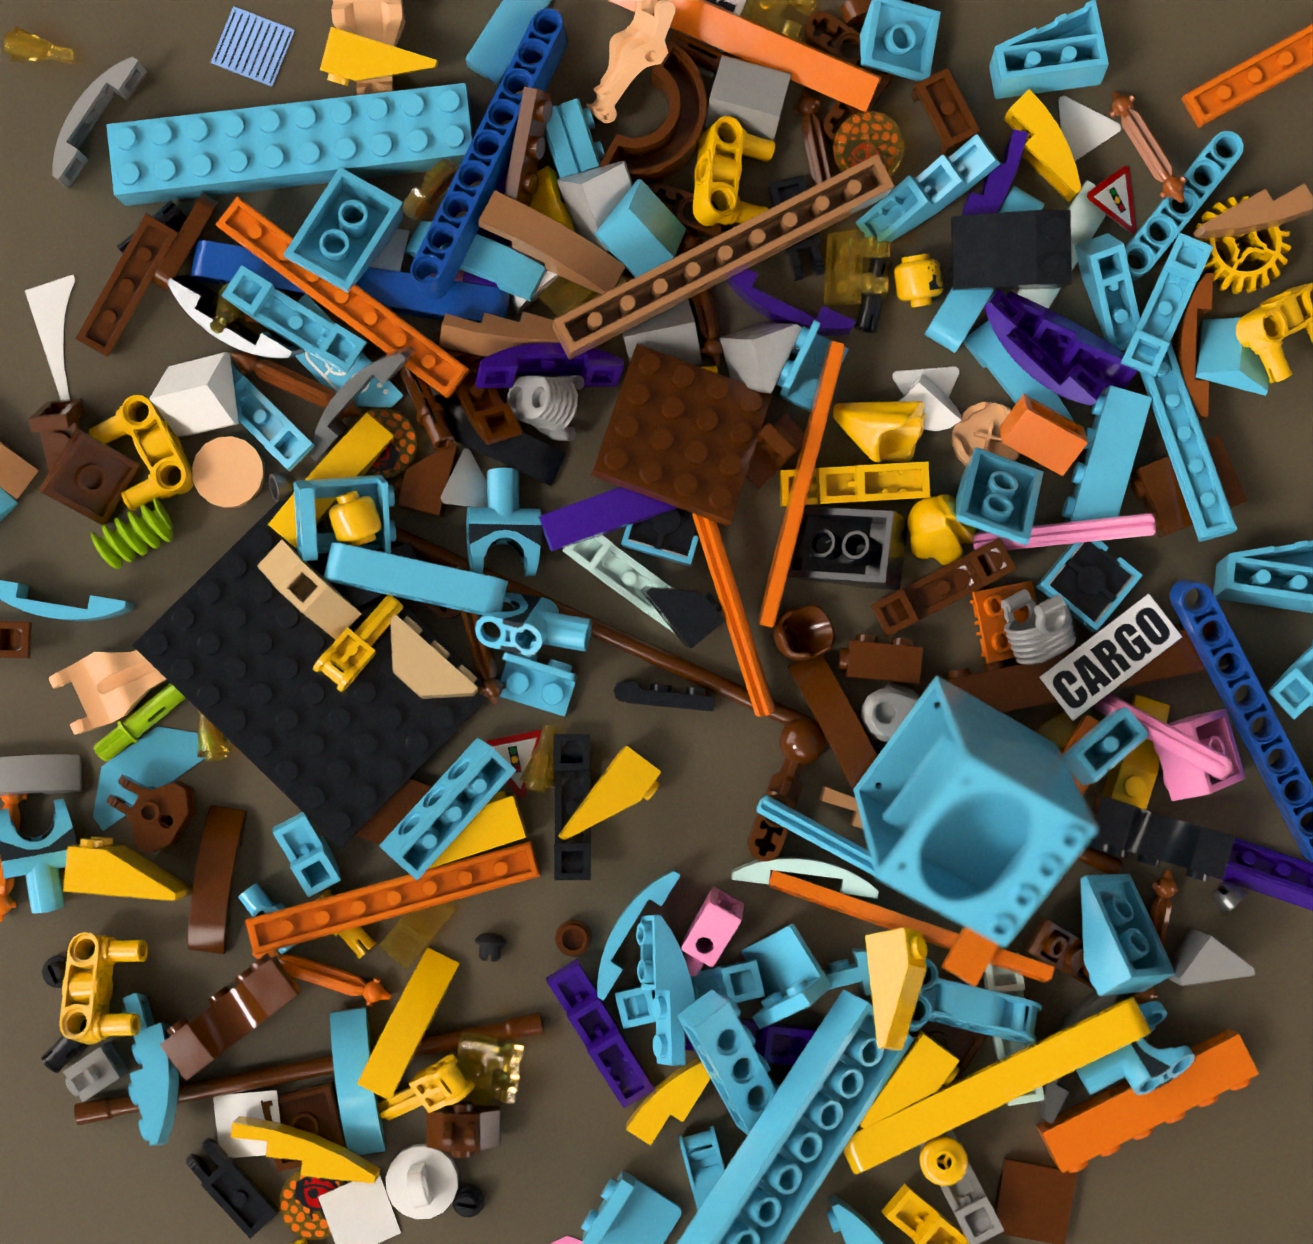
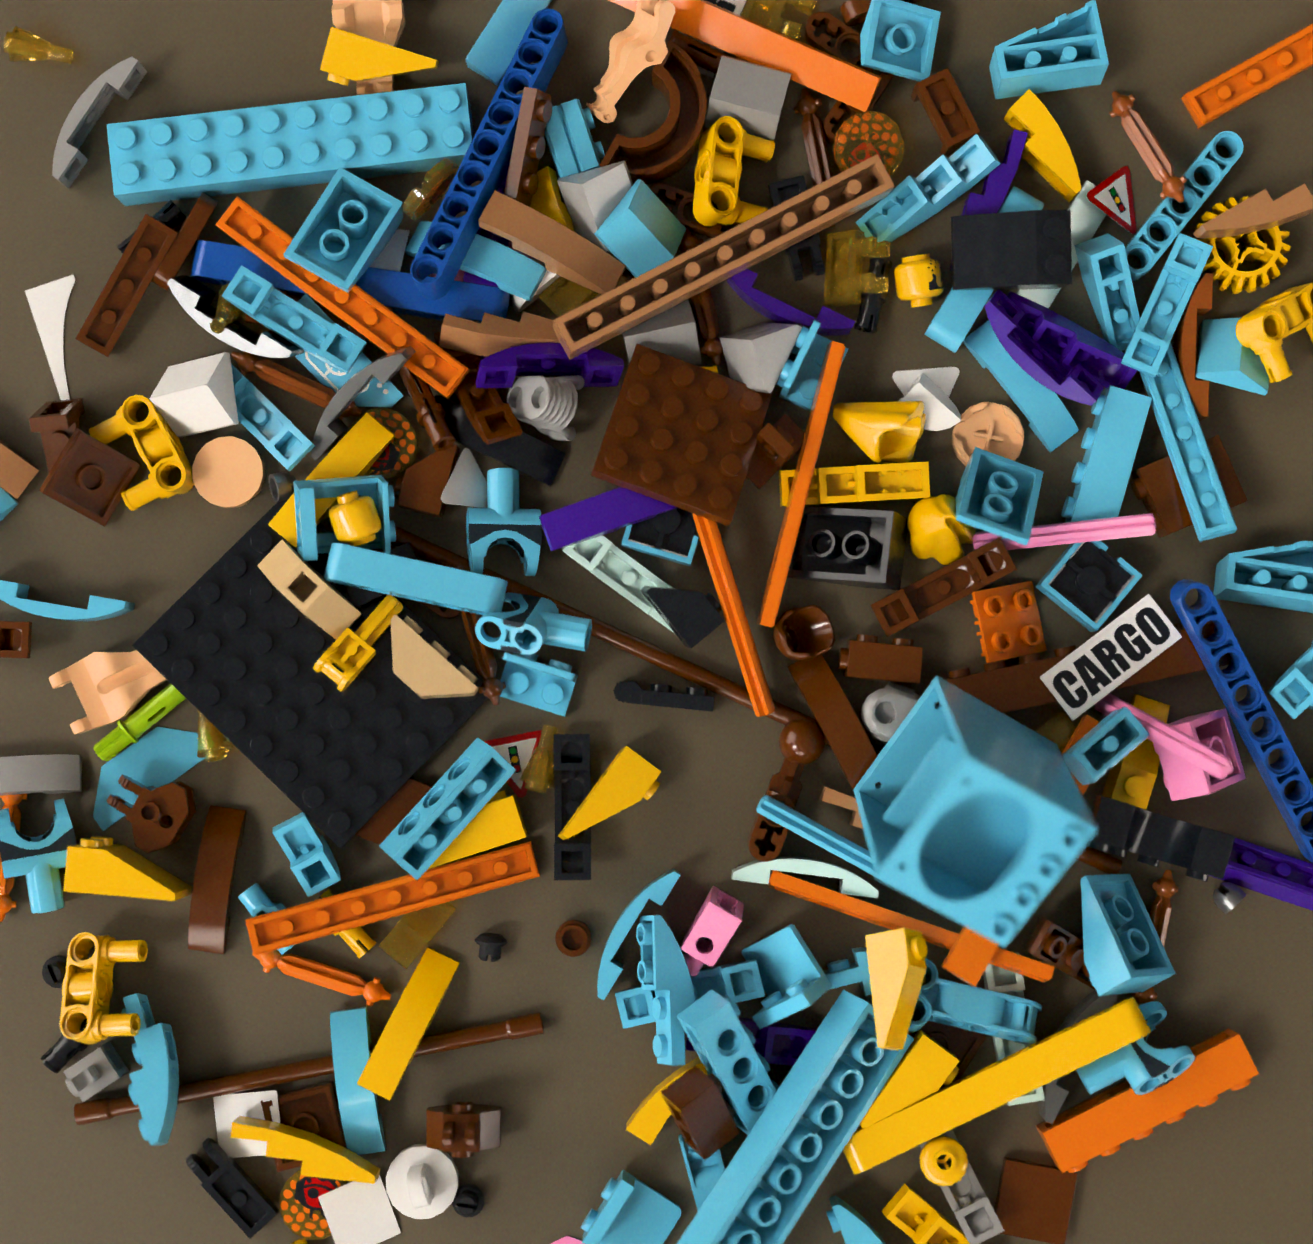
(134, 535): lime piece -> none
(232, 1015): reddish brown brick -> none
(252, 46): light blue sticker -> none
(431, 1087): yellow connector -> none
(478, 1059): clear yellow plate -> none
(600, 1034): dark purple slope -> none
(701, 1111): none -> reddish brown brick
(1043, 435): orange panel -> none
(1045, 631): light grey piece -> none
(1084, 127): white sticker -> none
(1204, 960): light grey slope -> none

